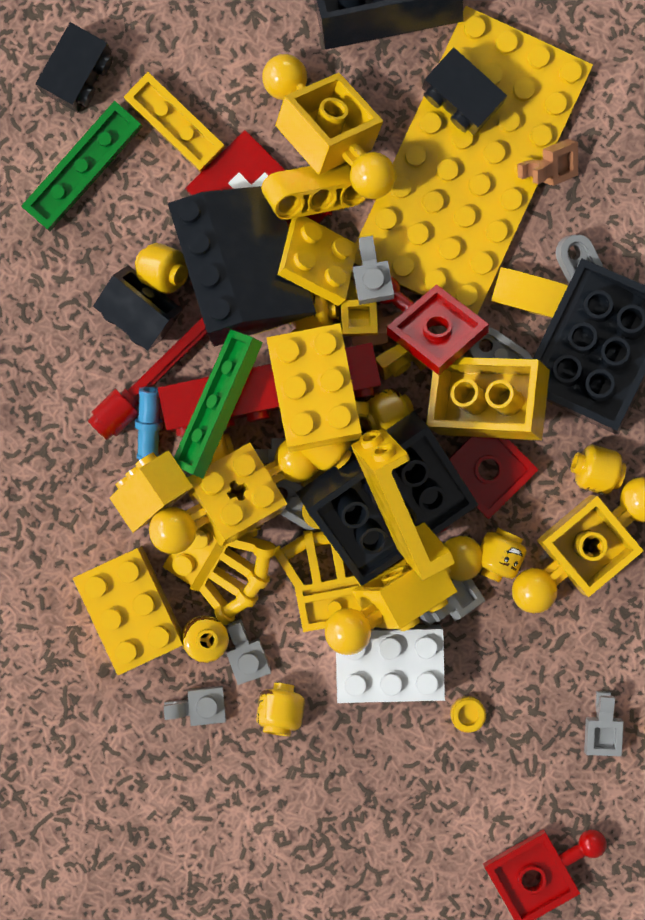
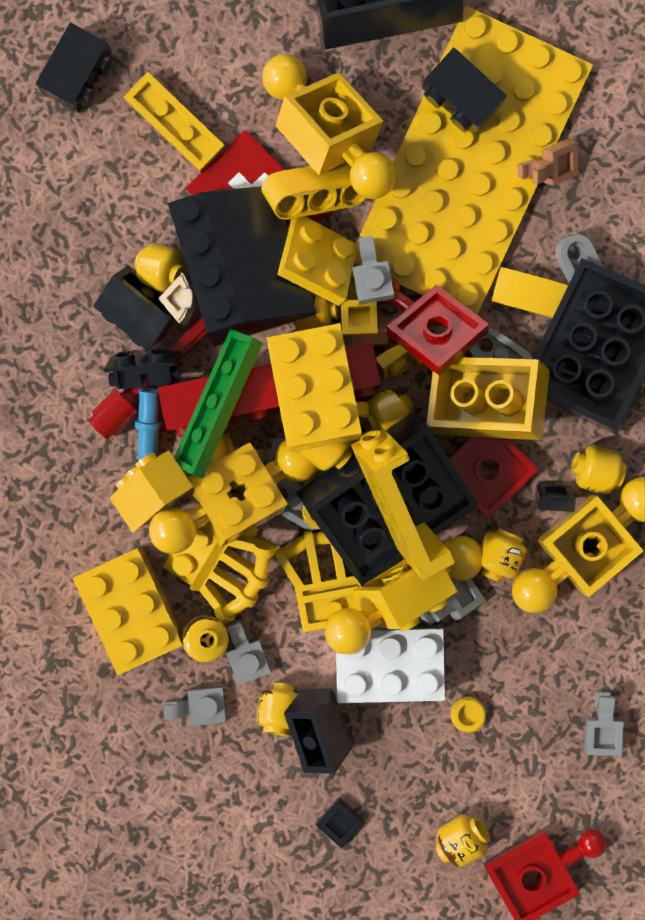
(82, 166): green plate -> none
(128, 368): none -> black hinge
(180, 299): none -> tan tile
(318, 731): none -> black brick
(340, 822): none -> black tile
(462, 840): none -> yellow head
(555, 497): none -> black tile

